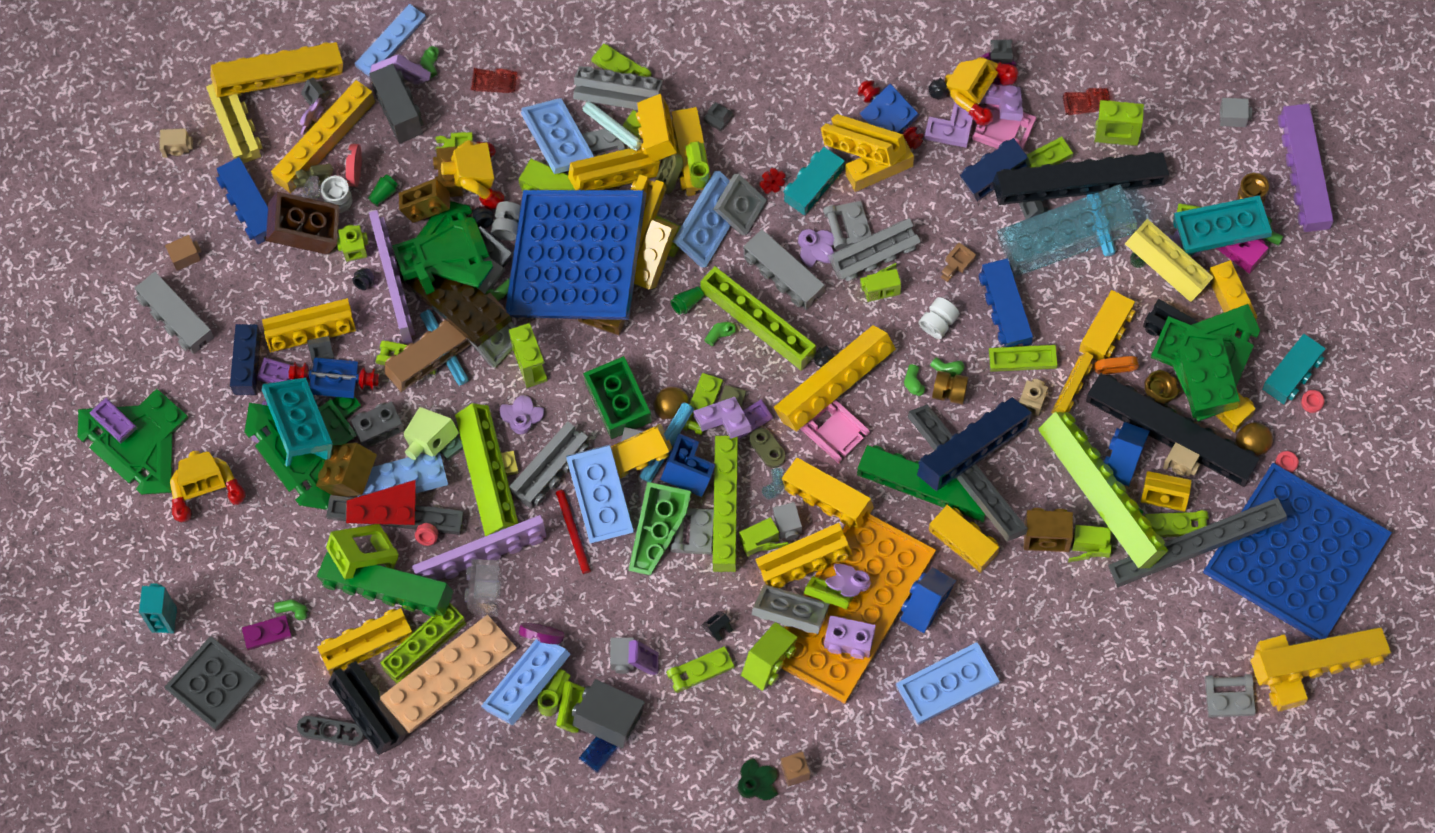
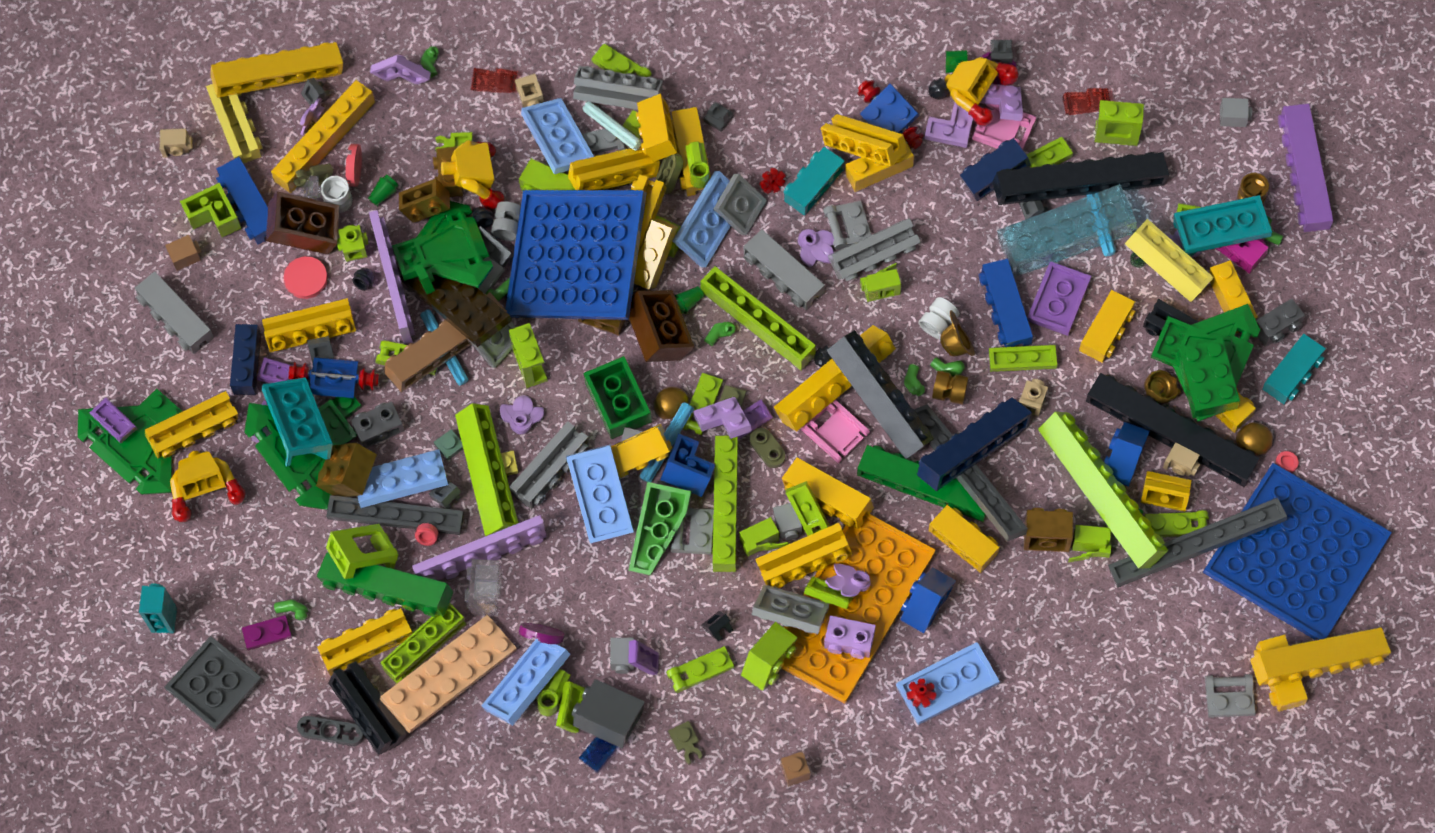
(191, 425): none -> yellow brick
(211, 206): none -> lime brick
(305, 277): none -> coral tile
(384, 506): red wing -> none
(391, 38): light blue plate -> none
(397, 103): dark grey brick -> none
(428, 433): yellowish green torso -> none
(445, 494): none -> dark grey tile
(529, 86): none -> tan brick
(573, 532): red bar -> none
(659, 326): none -> reddish brown brick
(684, 739): none -> olive plate
(760, 778): dark green plate -> none
(775, 486): clear light blue arm -> none
(807, 508): none -> lime plate
(880, 394): none -> brick
(921, 693): none -> red plant
(953, 58): none -> green plate
(955, 339): none -> pearl gold piece
(957, 259): medium nougat plate -> none
(1059, 298): none -> medium lavender plate
(1073, 383): yellow plate -> none
(1116, 365): orange tile -> none
(1280, 322): none -> flat silver brick
(1312, 401): coral tile -> none

